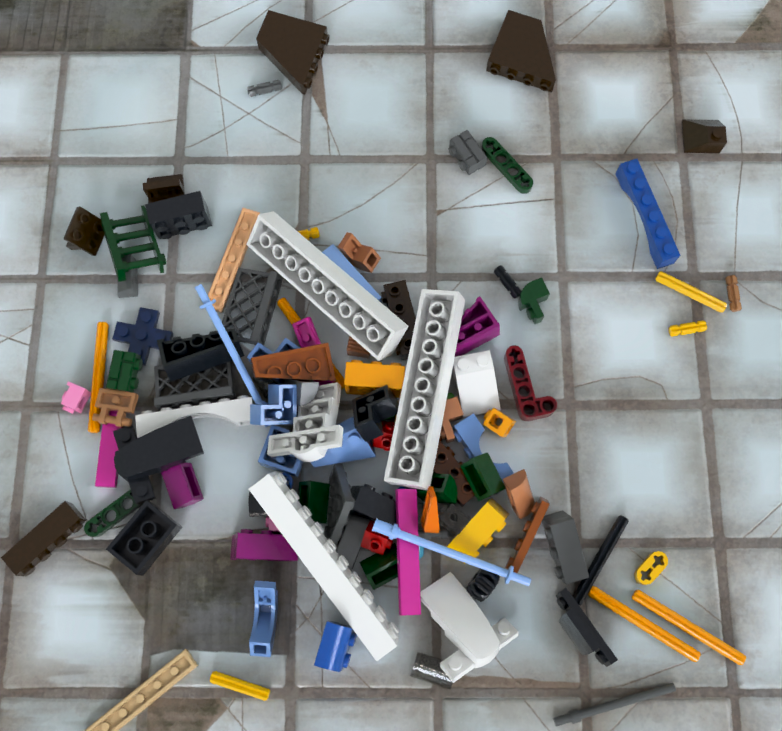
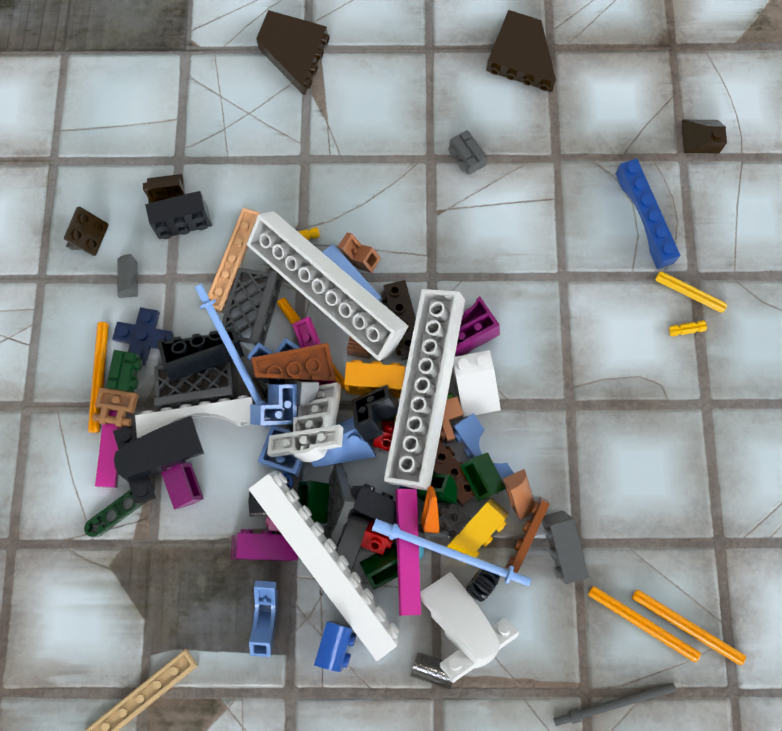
(43, 539): dark brown brick -> none
(75, 398): bright pink brick -> none
(117, 253): dark green fence -> none
(144, 538): black brick -> none
(239, 685): yellow axle -> none
(264, 88): dark grey axle -> none
(490, 422): light orange brick -> none
(505, 166): dark green beam -> none
(507, 281): black axle -> none
(525, 383): dark red beam -> none
(531, 295): dark green brick -> none
(582, 631): black slope -> none
(600, 559): black axle -> none
(647, 564): yellow beam -> none
(733, 293): medium nougat axle -> none

